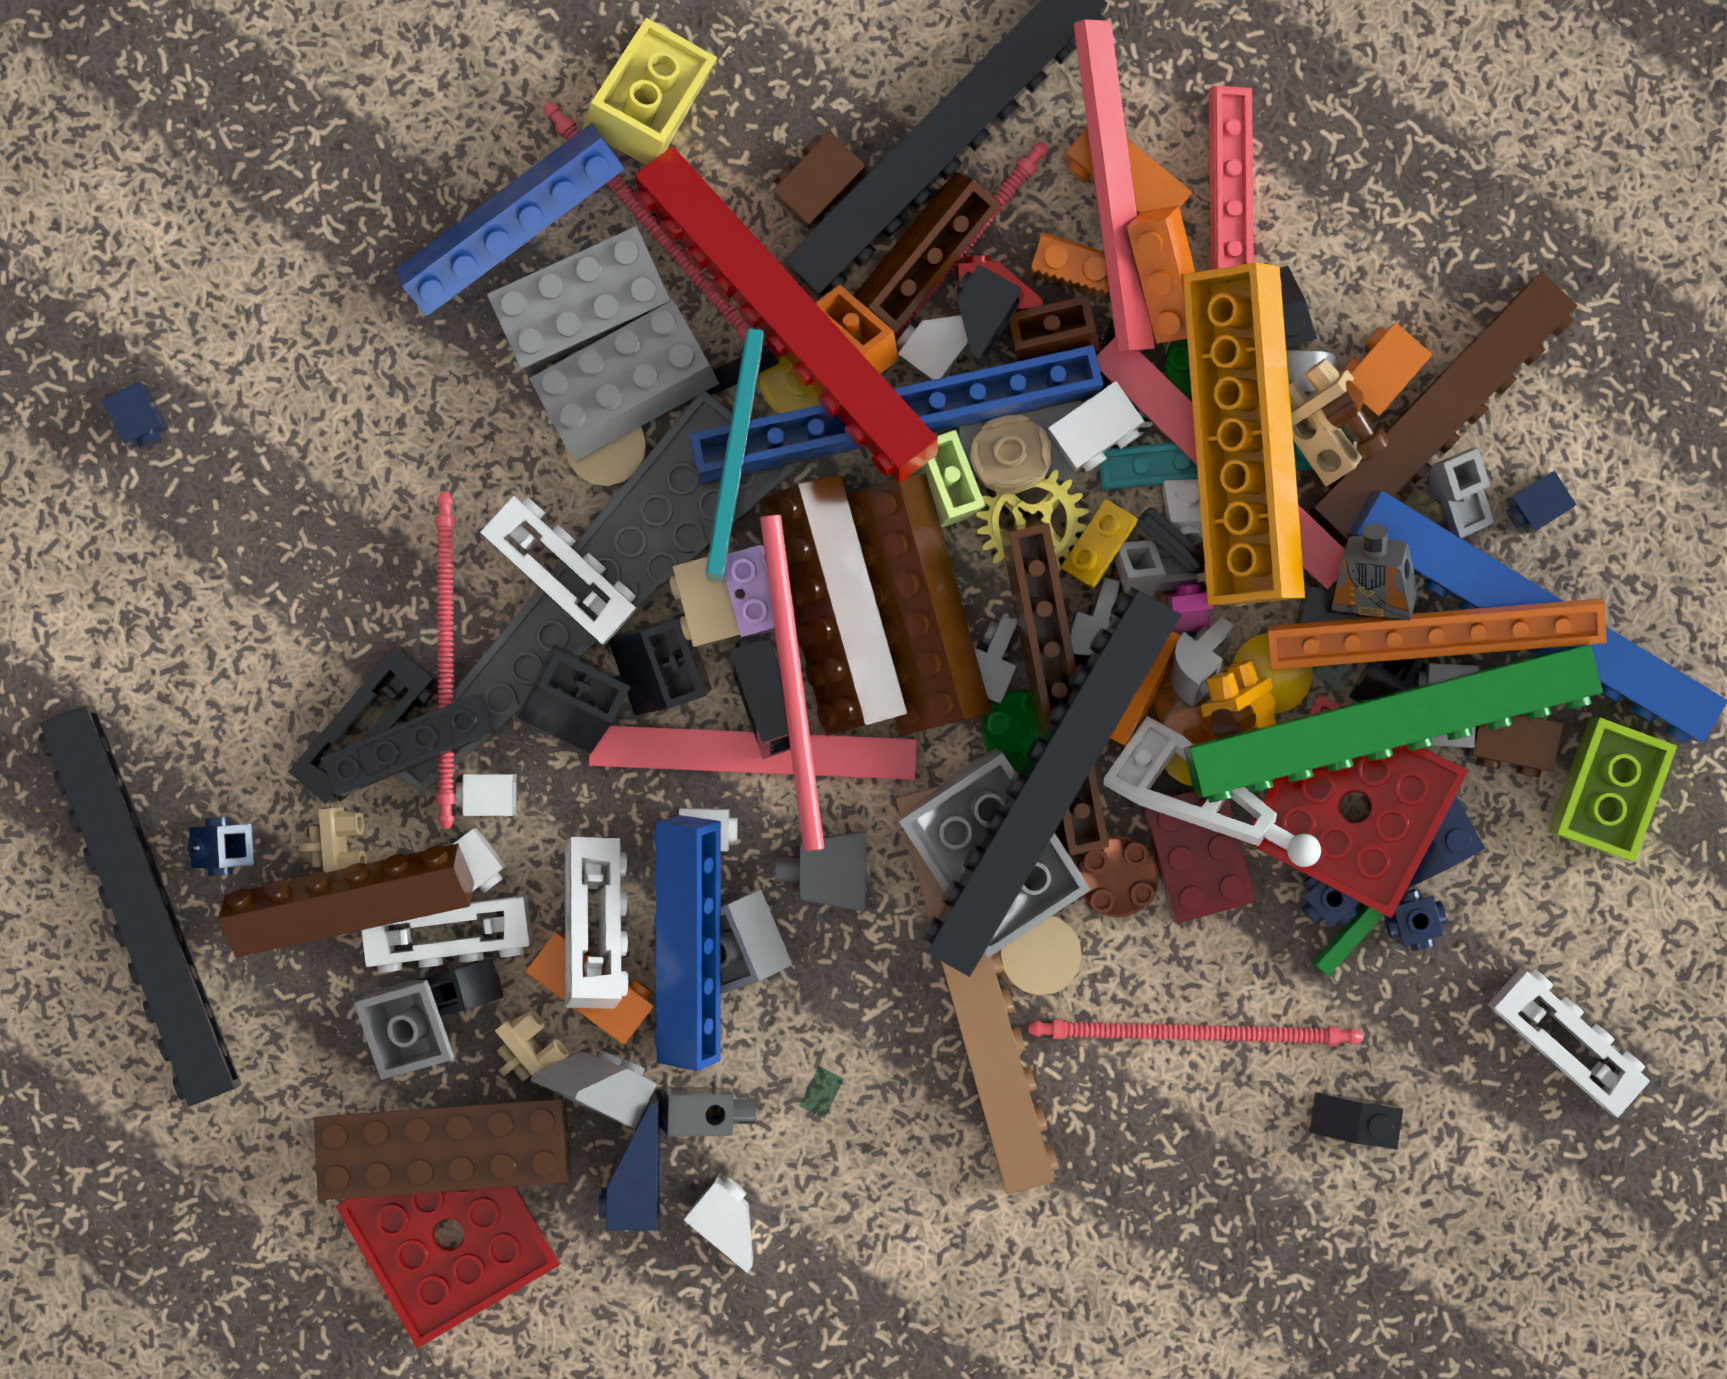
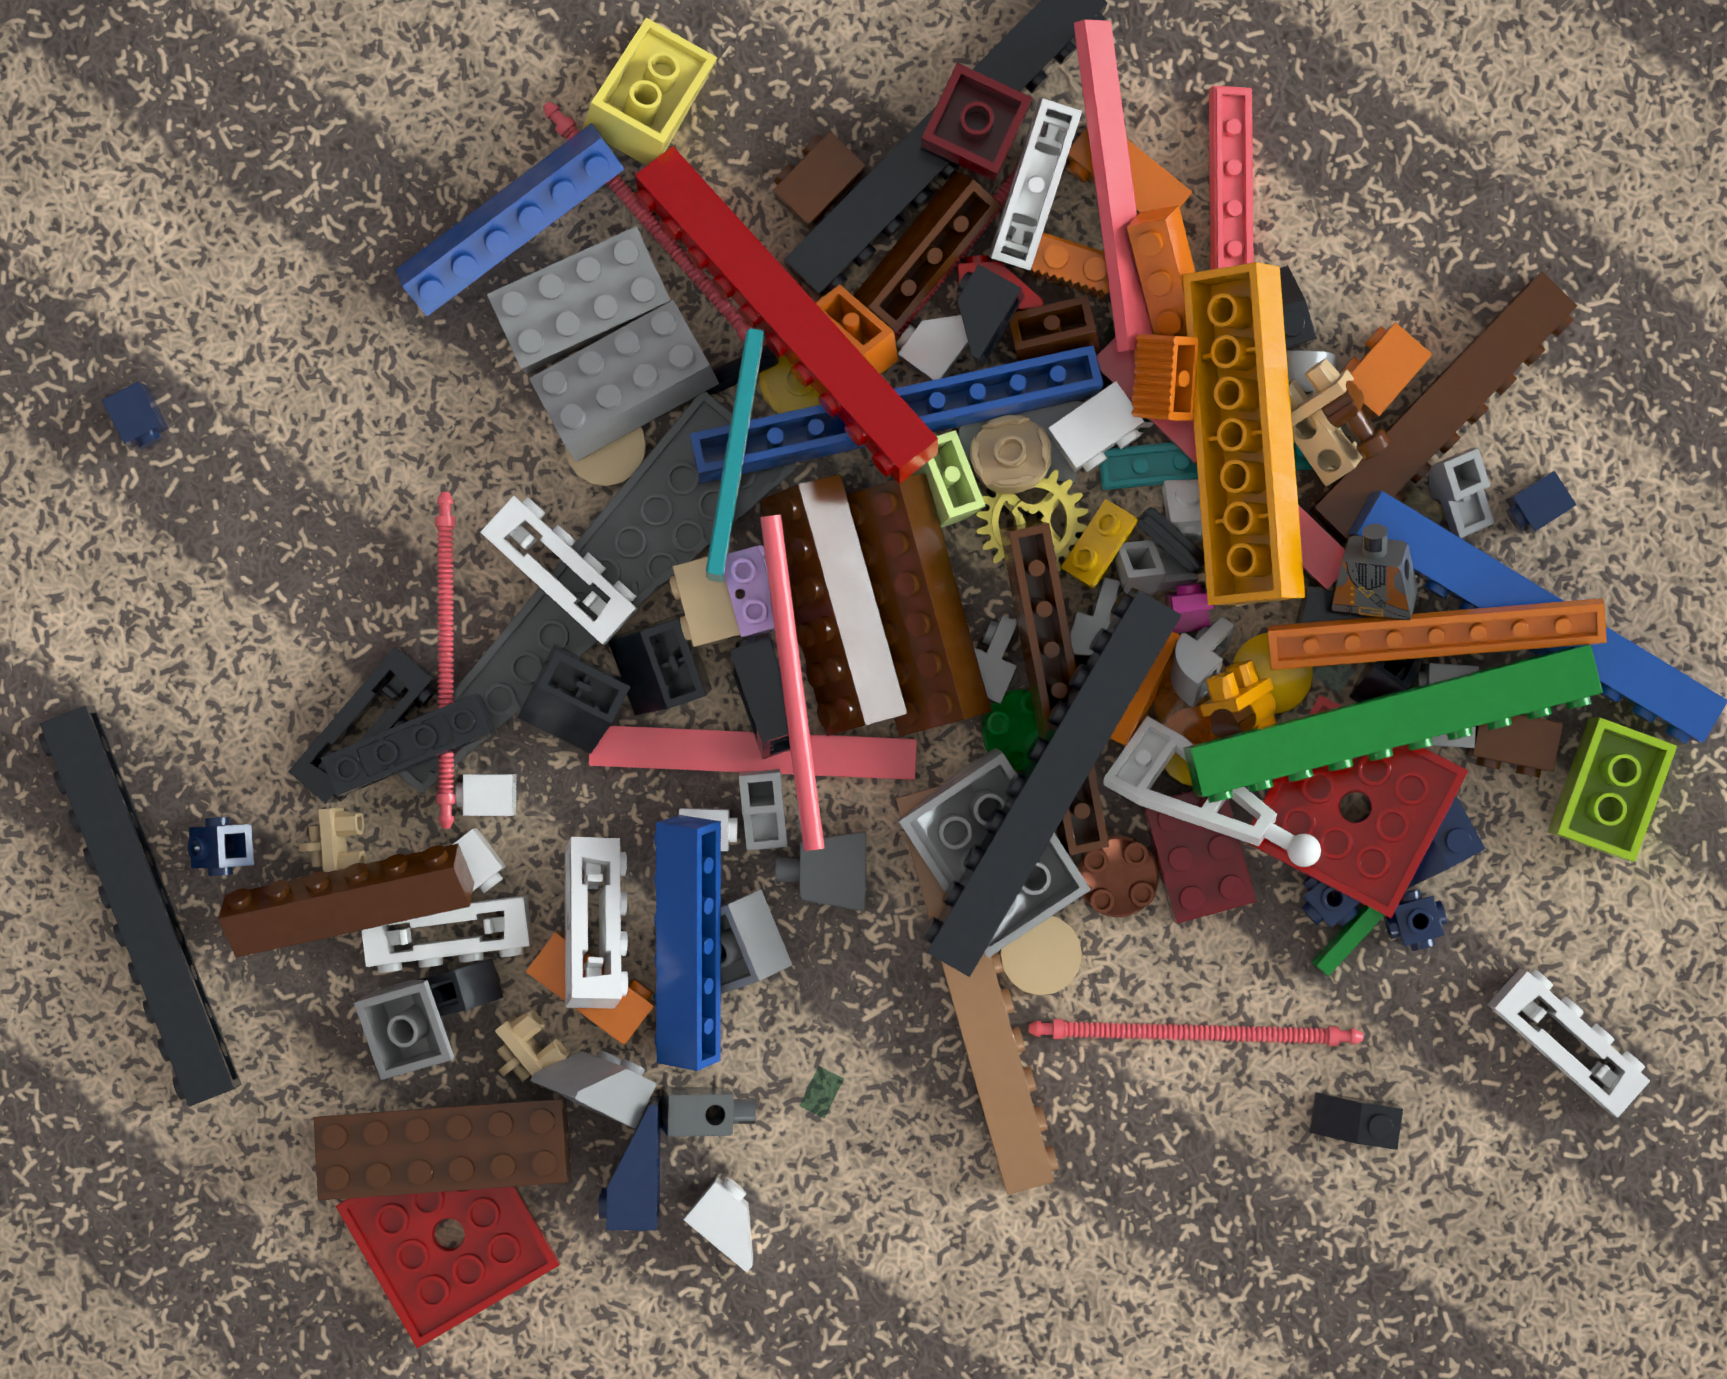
(763, 809): none -> light grey brick
(976, 122): none -> dark red brick
(1035, 183): none -> white brick
(1164, 377): none -> orange brick

